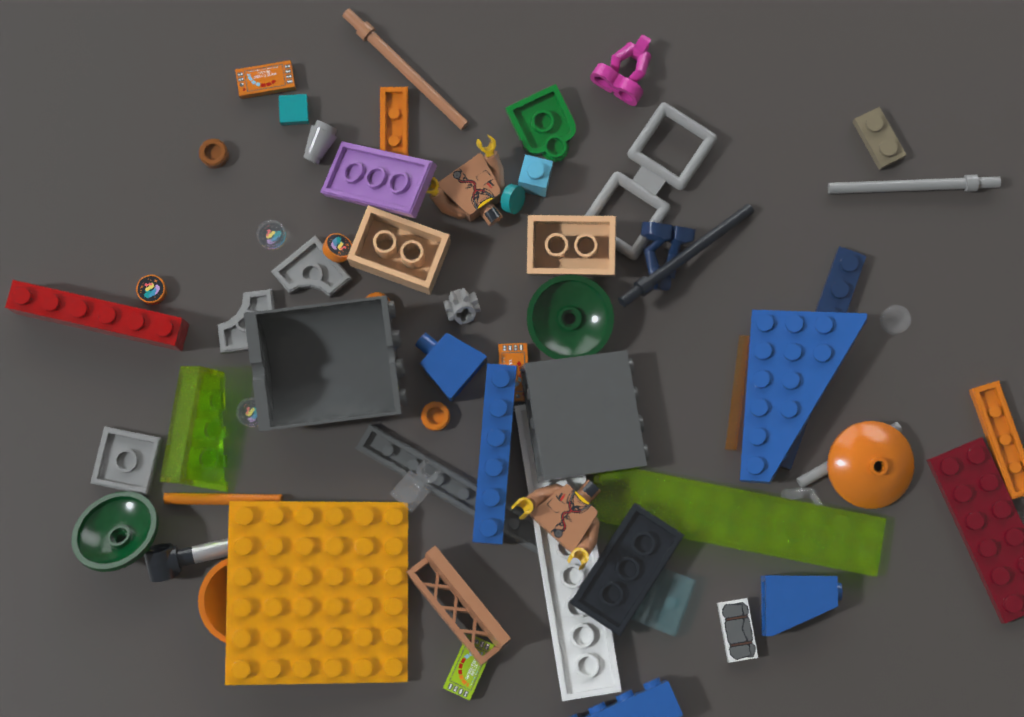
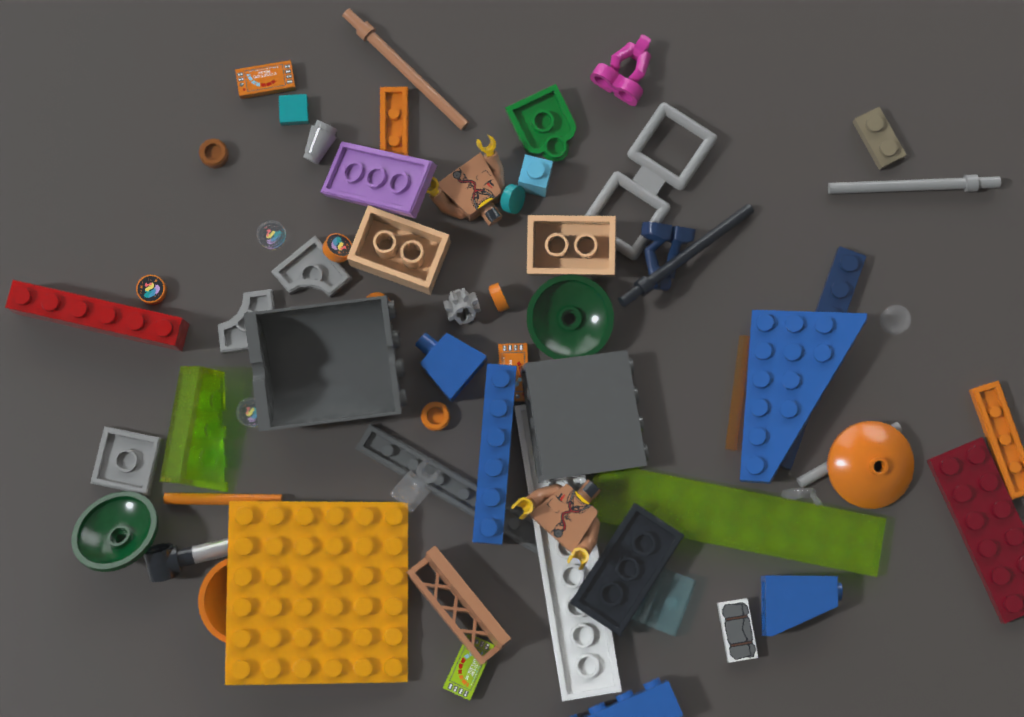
(498, 297): none -> orange tile

